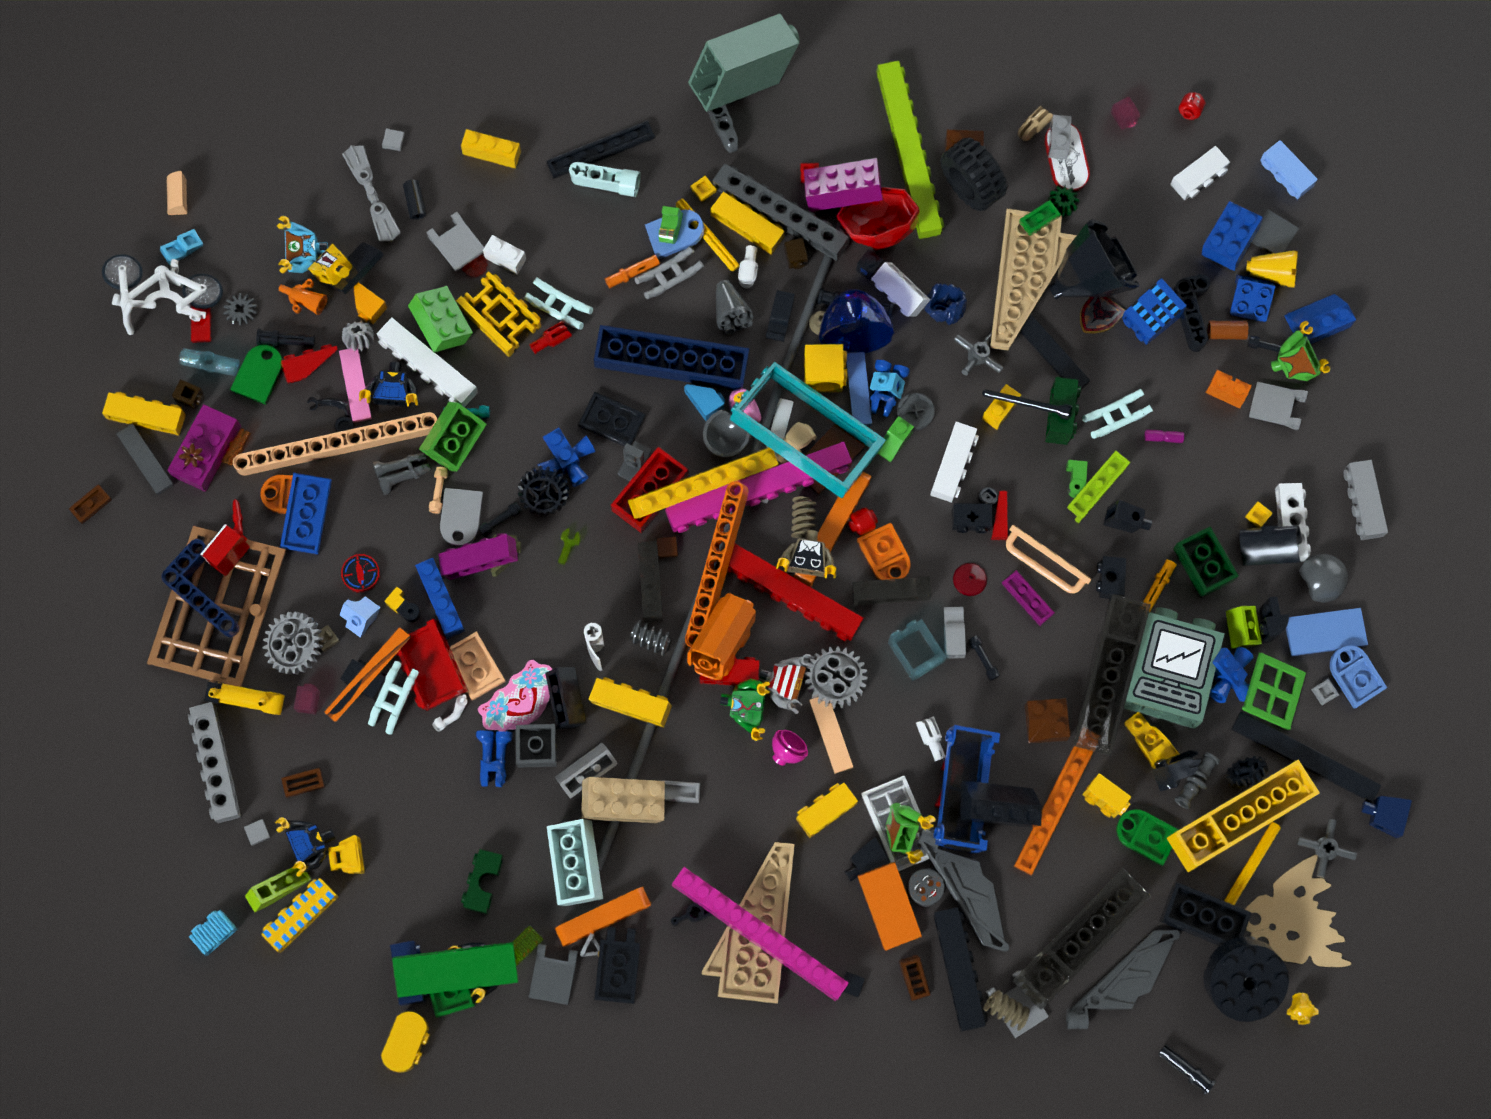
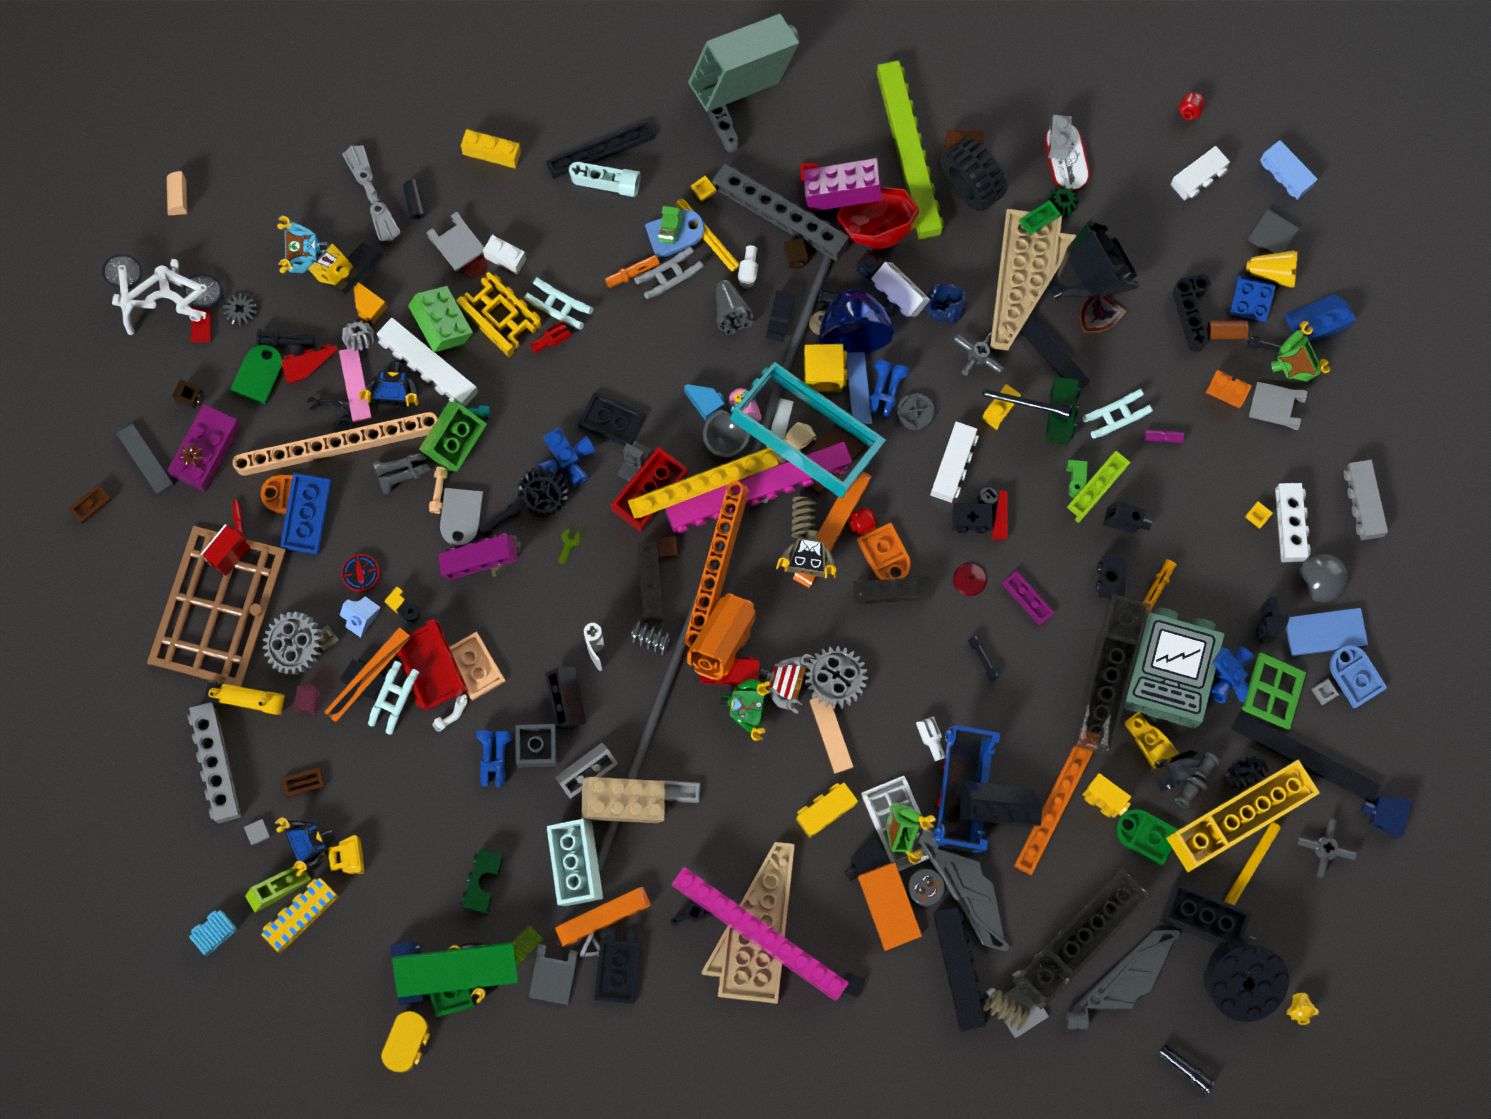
(144, 413): yellow brick -> none
(182, 247): medium azure slope -> none
(195, 594): dark blue beam -> none
(220, 363): clear light blue piece -> none
(236, 446): clear orange pin -> none
(299, 295): orange piece -> none
(393, 139): light grey tile -> none
(440, 598): blue arch -> none
(519, 701): sticker -> none
(630, 702): yellow brick -> none
(671, 357): dark blue brick -> none
(747, 222): yellow brick -> none
(788, 747): dark pink piece -> none
(794, 593): red brick -> none
(887, 382): medium azure bracket -> none
(896, 438): bright green slope -> none
(910, 960): reddish brown slope -> none
(927, 666): clear light blue window -> none
(954, 632): light grey piece -> none
(1034, 123): tan arm -> none
(1047, 720): reddish brown slope -> none
(1083, 578): light nougat piece -> none
(1125, 113): clear pink brick -> none
(1154, 312): blue slope -> none
(1205, 562): dark green brick -> none
(1231, 236): blue brick -> none
(1243, 627): lime brick -> none
(1270, 545): black panel -> none
(1298, 915): tan piece -> none

